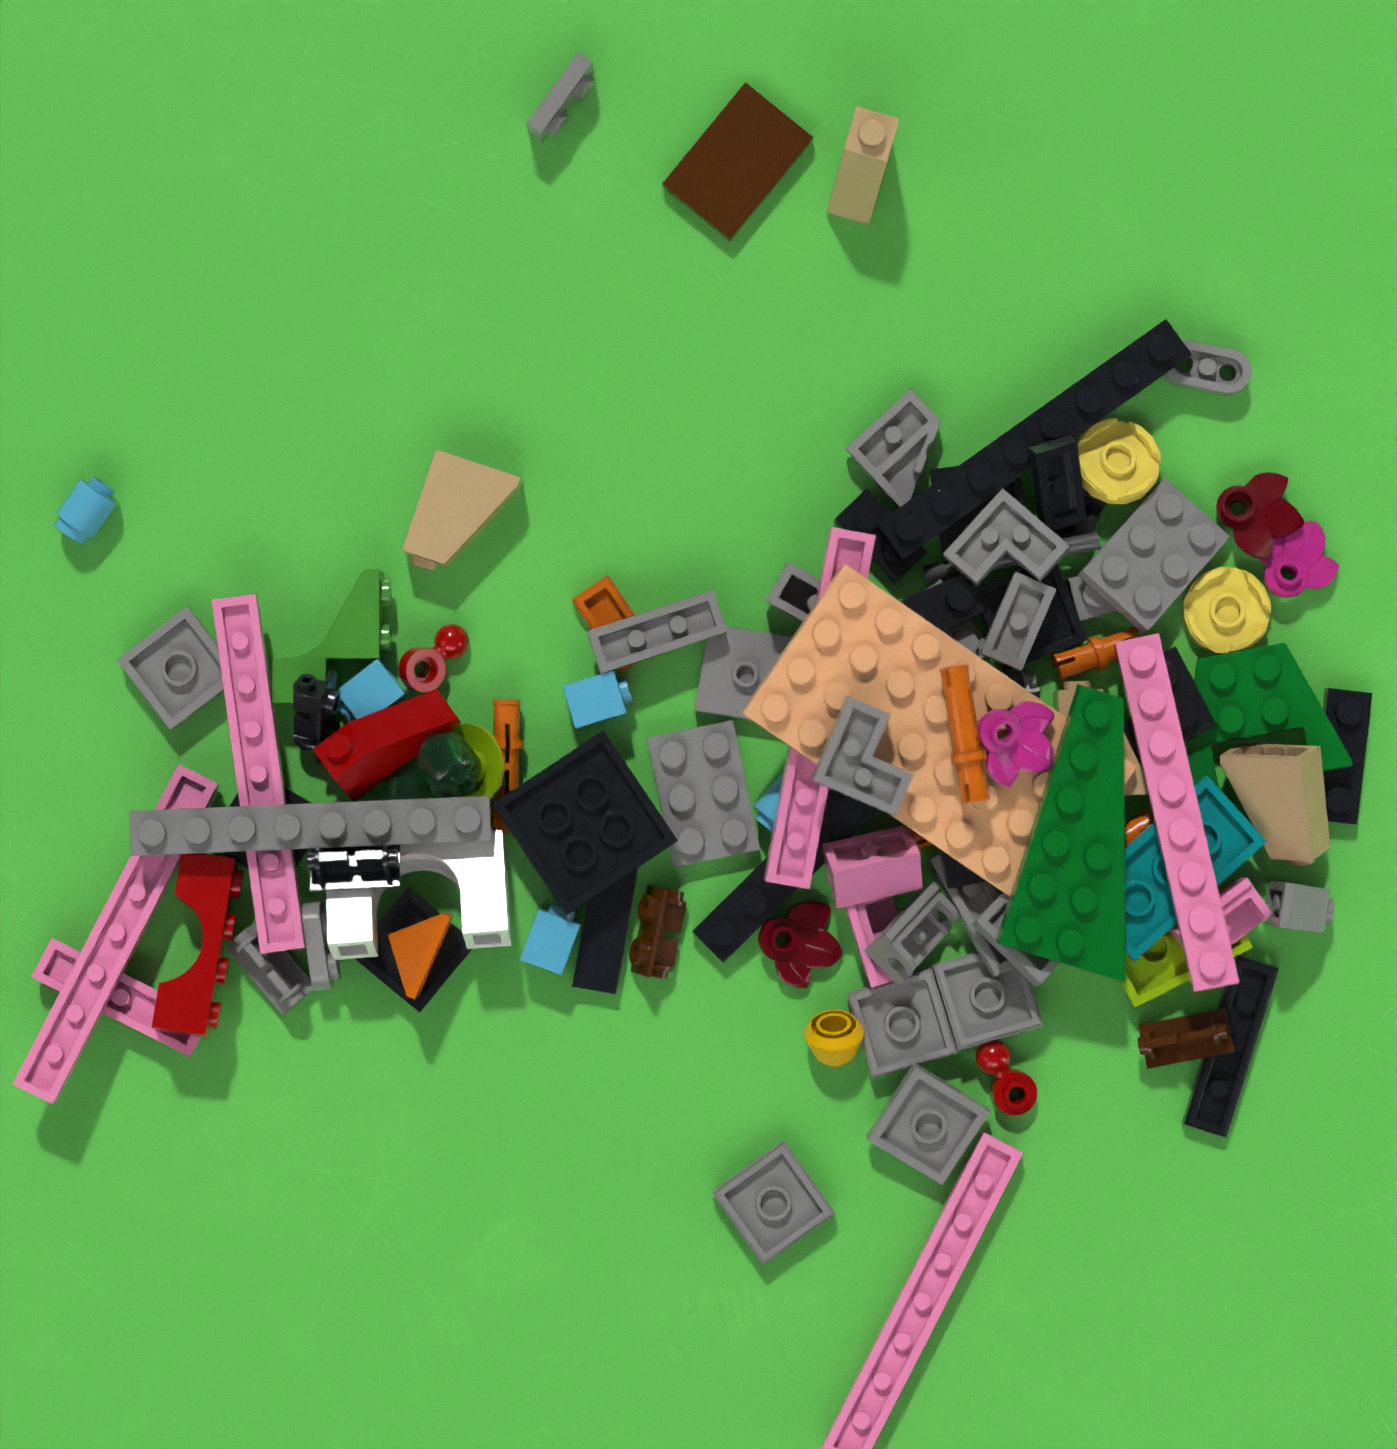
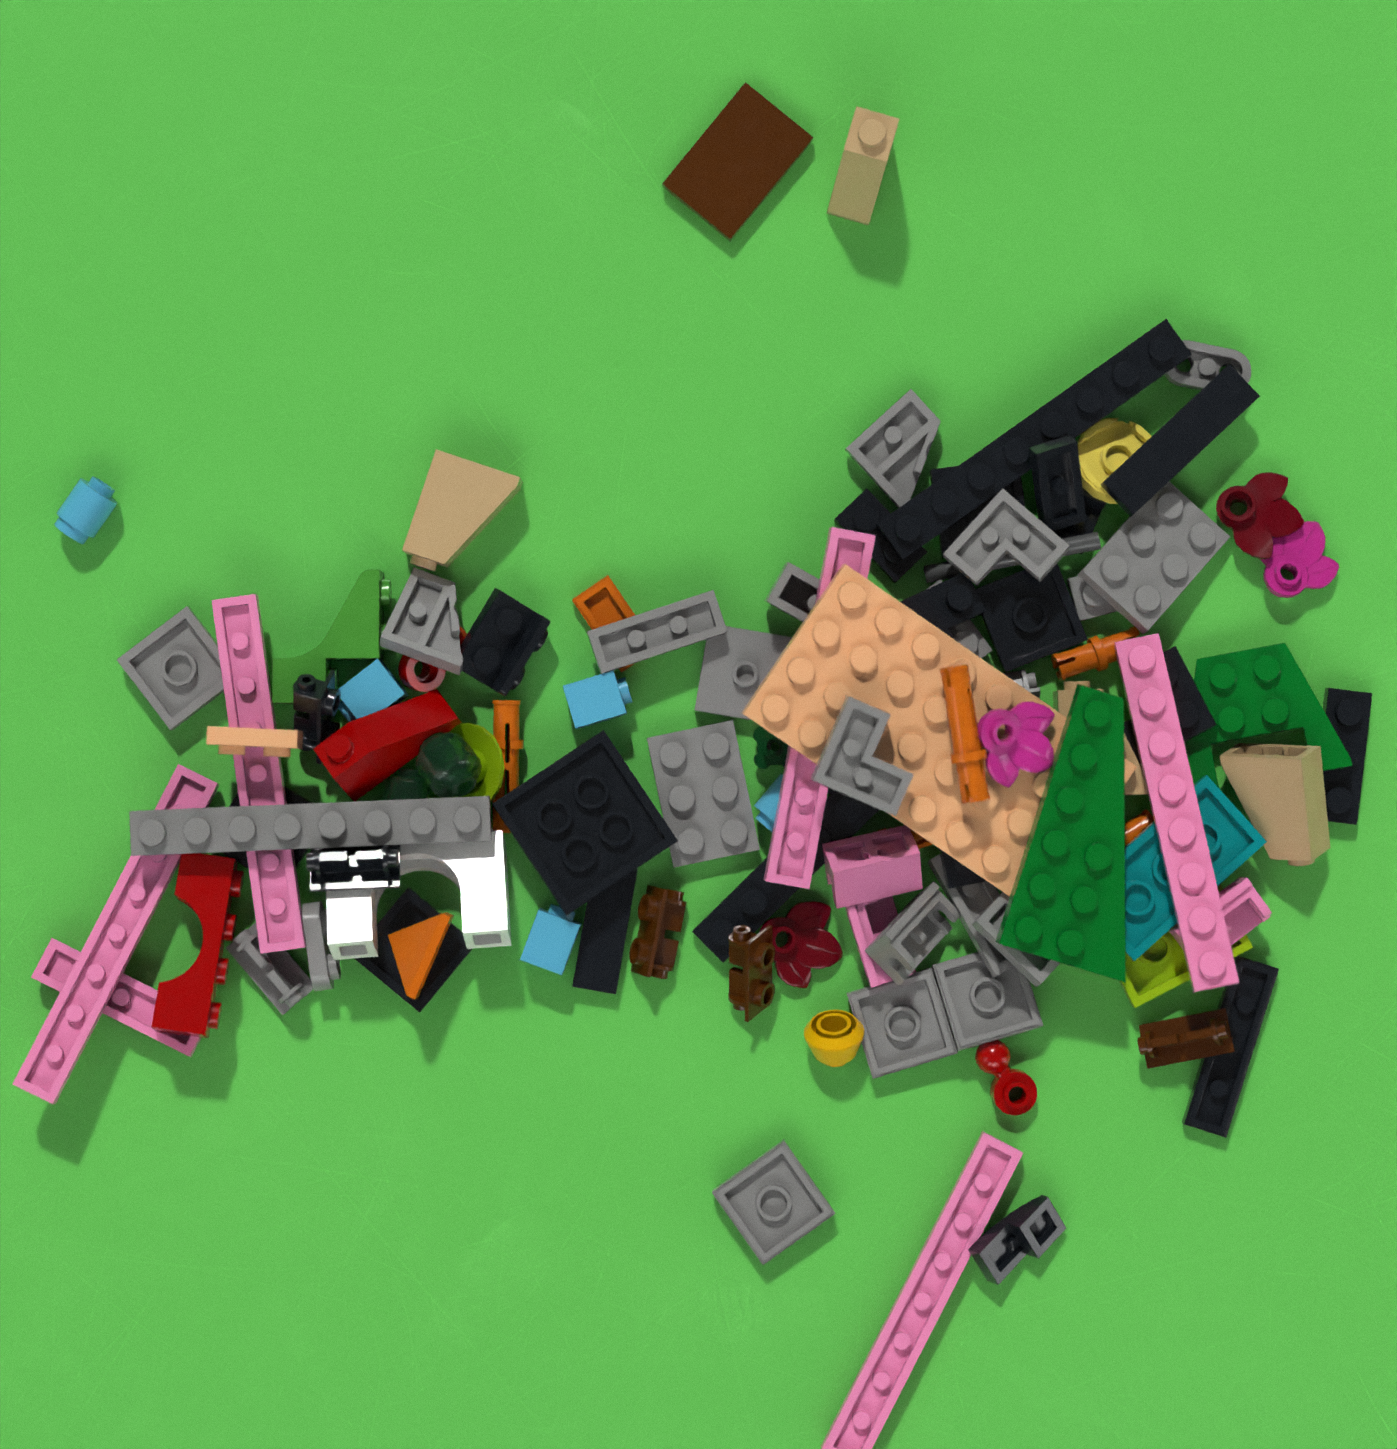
(235, 740): none -> light nougat plate
(426, 622): none -> light grey wing
(502, 642): none -> black bracket
(551, 113): light grey plate -> none
(752, 986): none -> reddish brown hinge
(765, 755): none -> dark green plate
(928, 1123): light grey plate -> none
(1017, 621): light grey plate -> none
(1021, 1233): none -> black slope
(1179, 440): none -> black tile
(1226, 610): light yellow tile -> none
(1299, 906): light grey slope -> none

